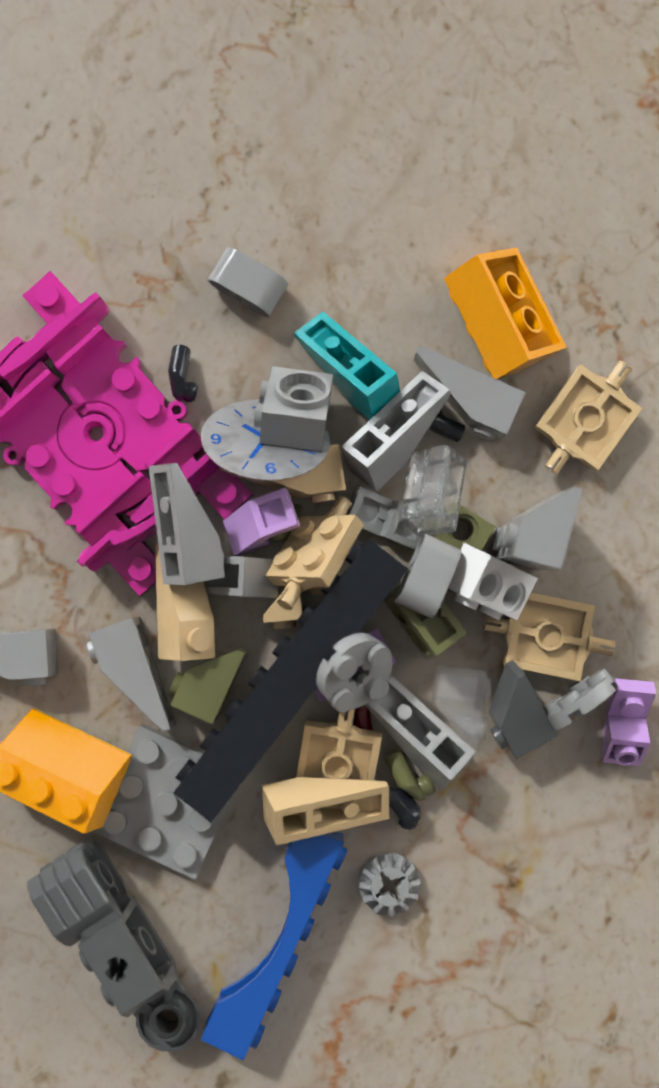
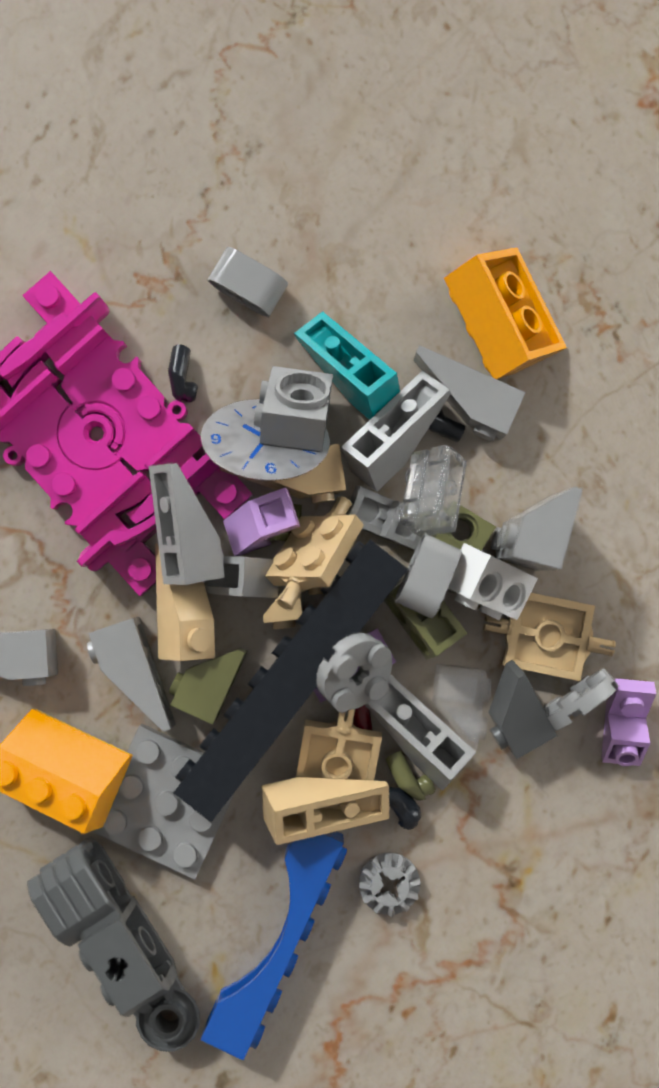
(588, 417): tan plate -> none

